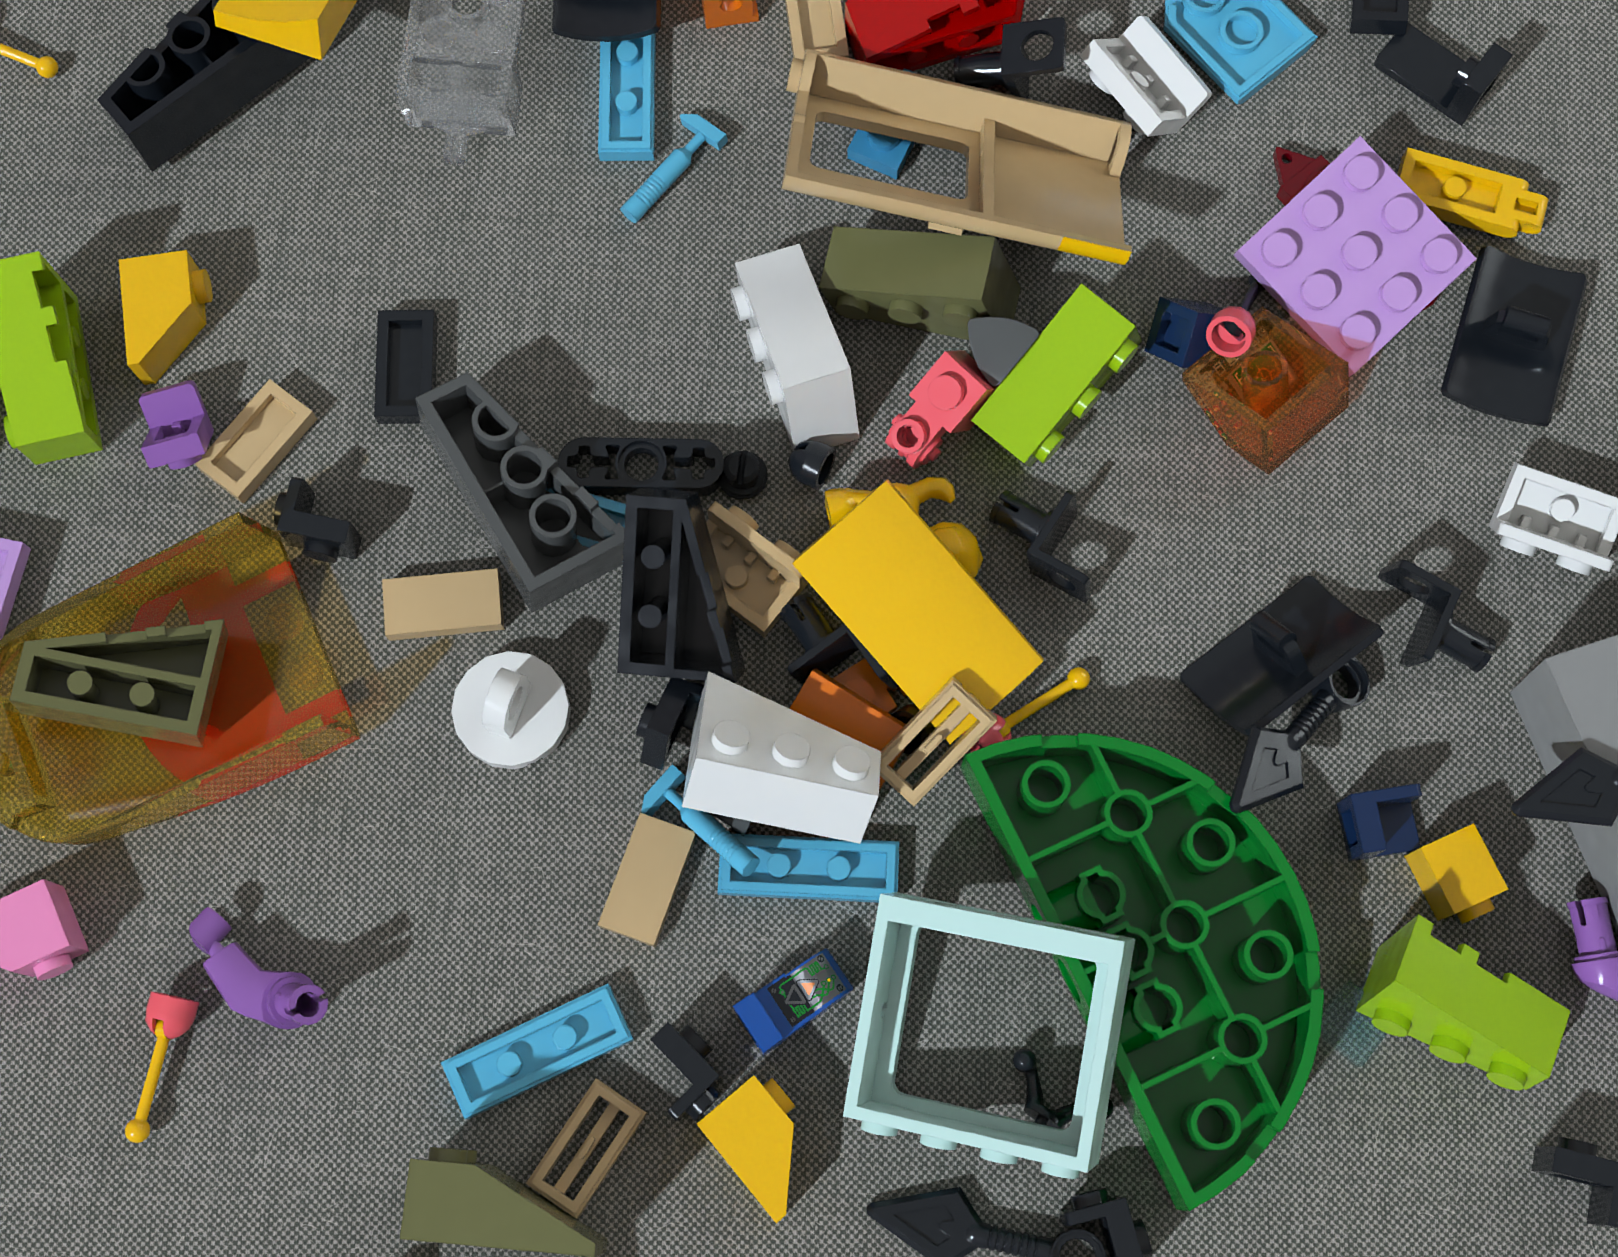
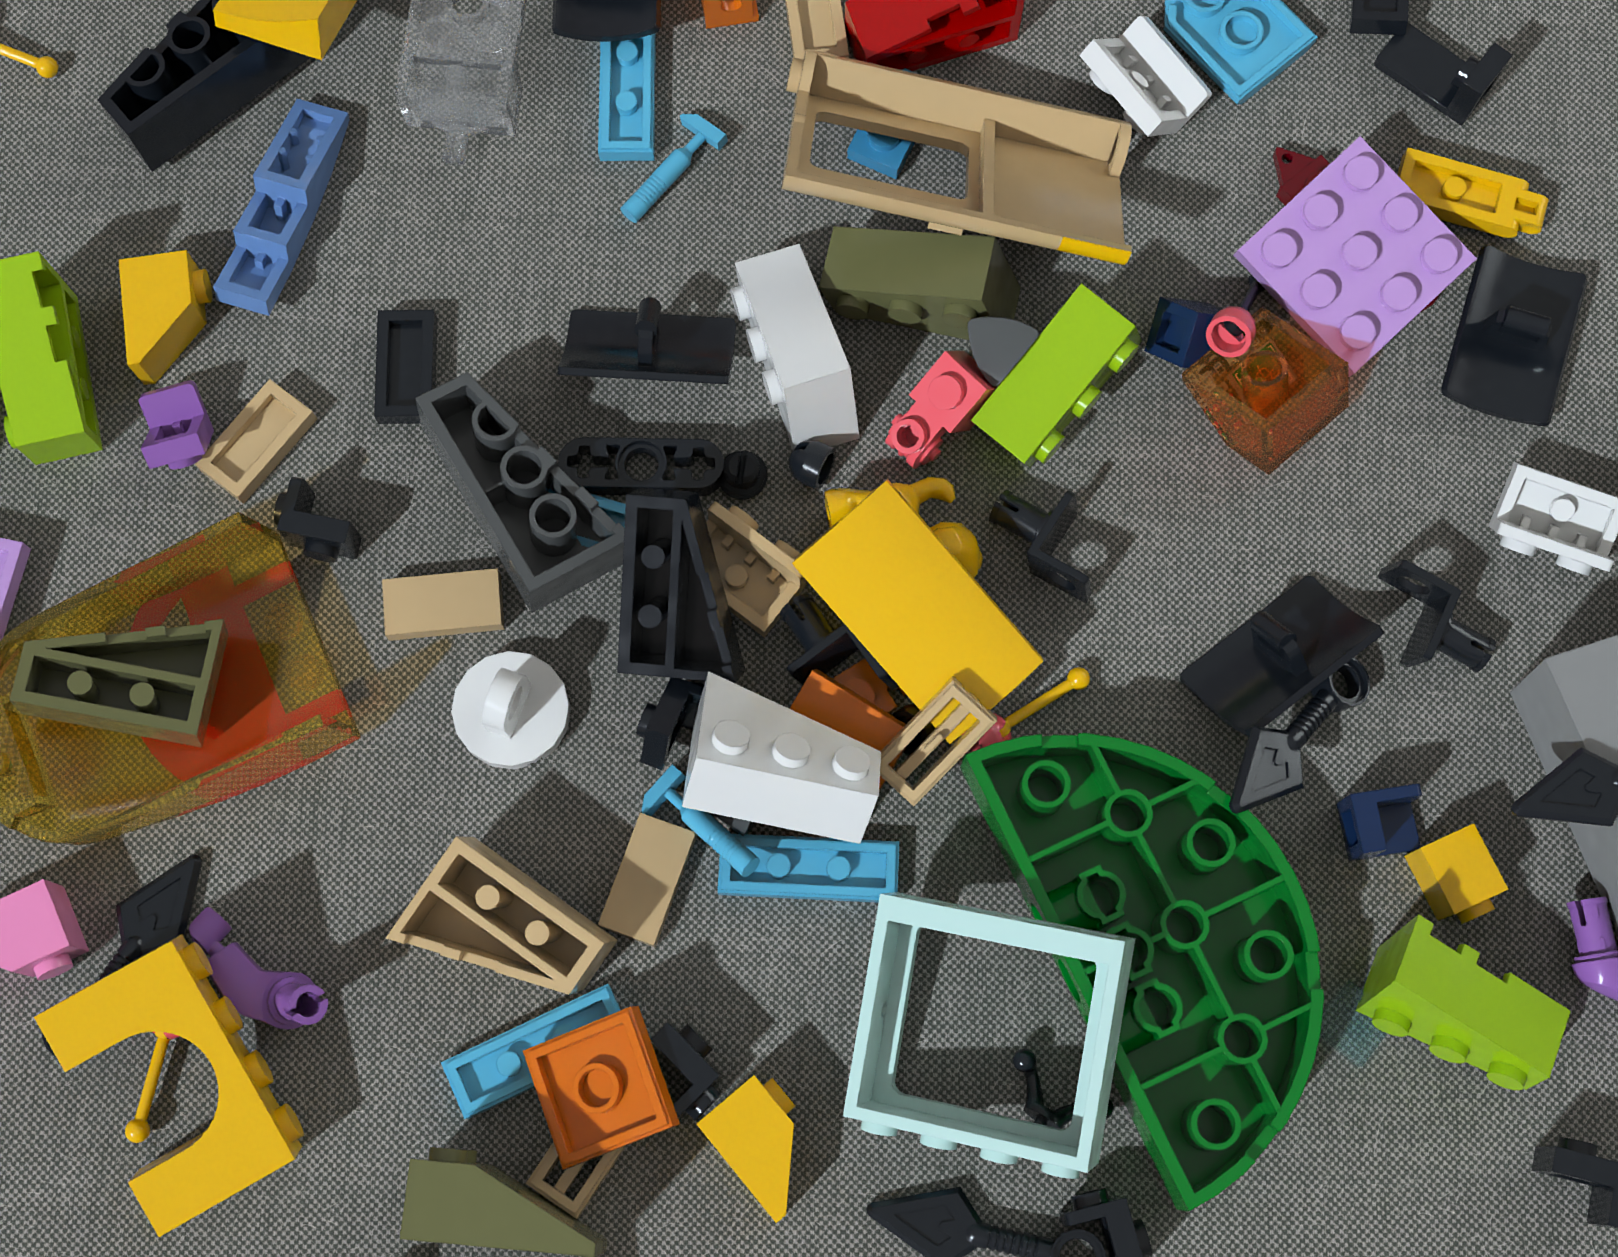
(154, 914): none -> black piece
(173, 996): none -> yellow arch
(283, 207): none -> medium blue slope
(503, 920): none -> tan wedge
(601, 1087): none -> orange tile
(649, 345): none -> black shield
(793, 1001): leg -> none
(1012, 64): black bracket -> none

